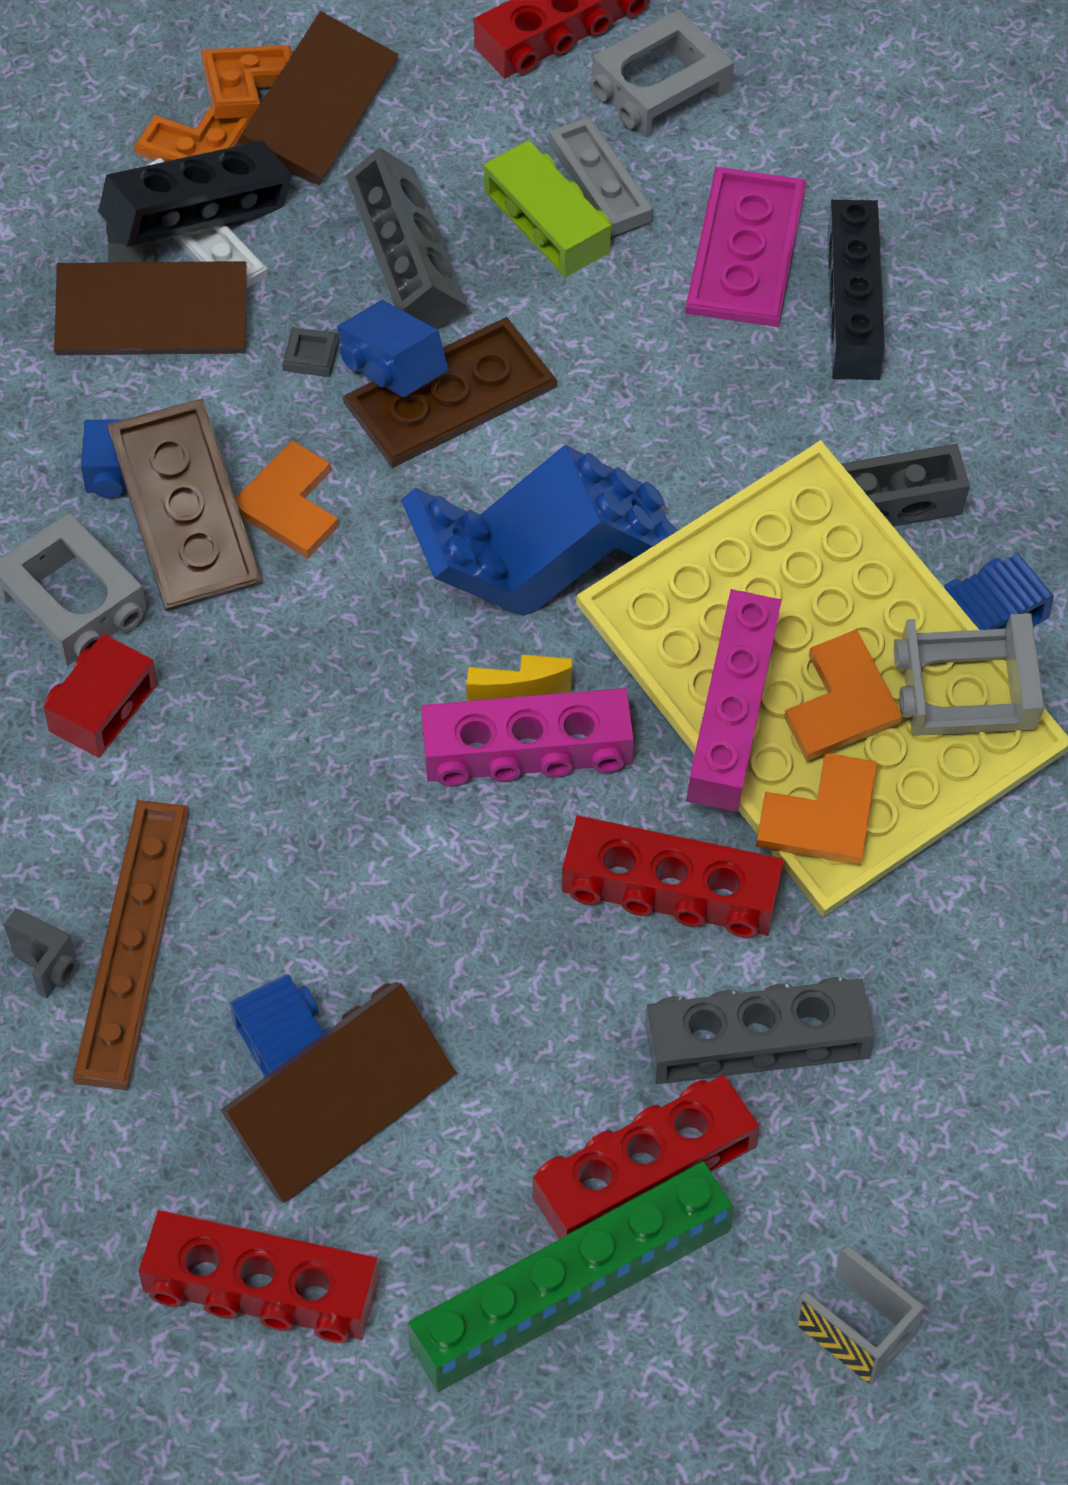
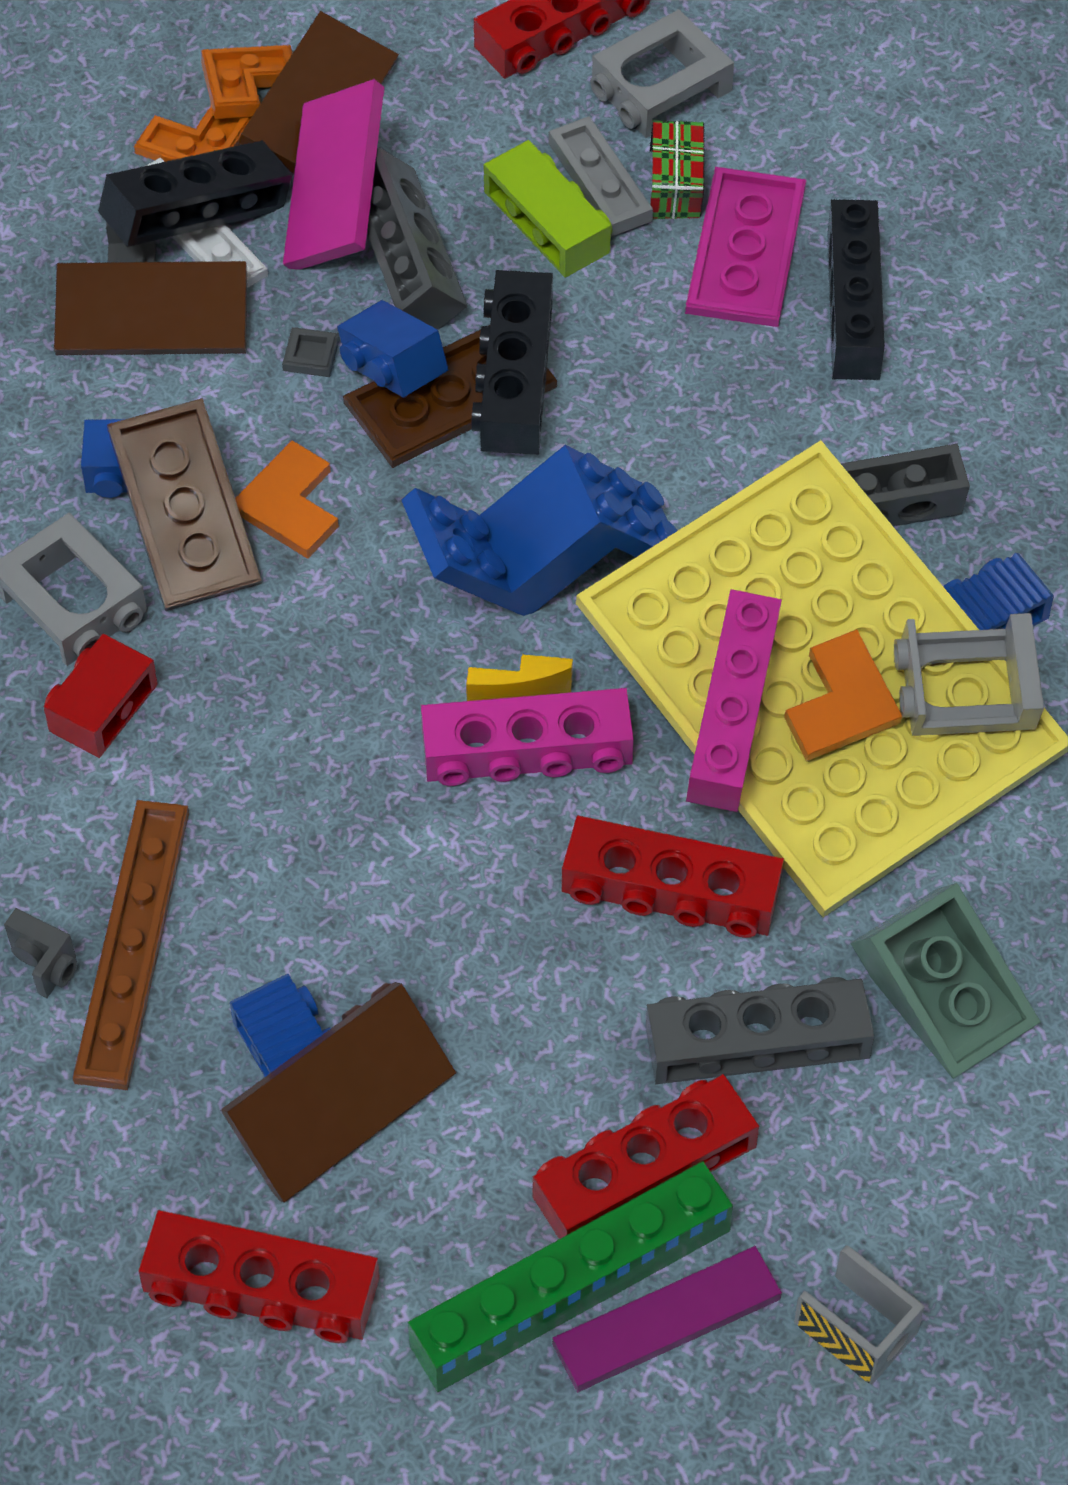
(334, 176): none -> dark pink tile
(515, 362): none -> black brick
(666, 1318): none -> magenta tile
(677, 169): none -> piece
(824, 827): orange tile -> none
(947, 979): none -> sand green slope

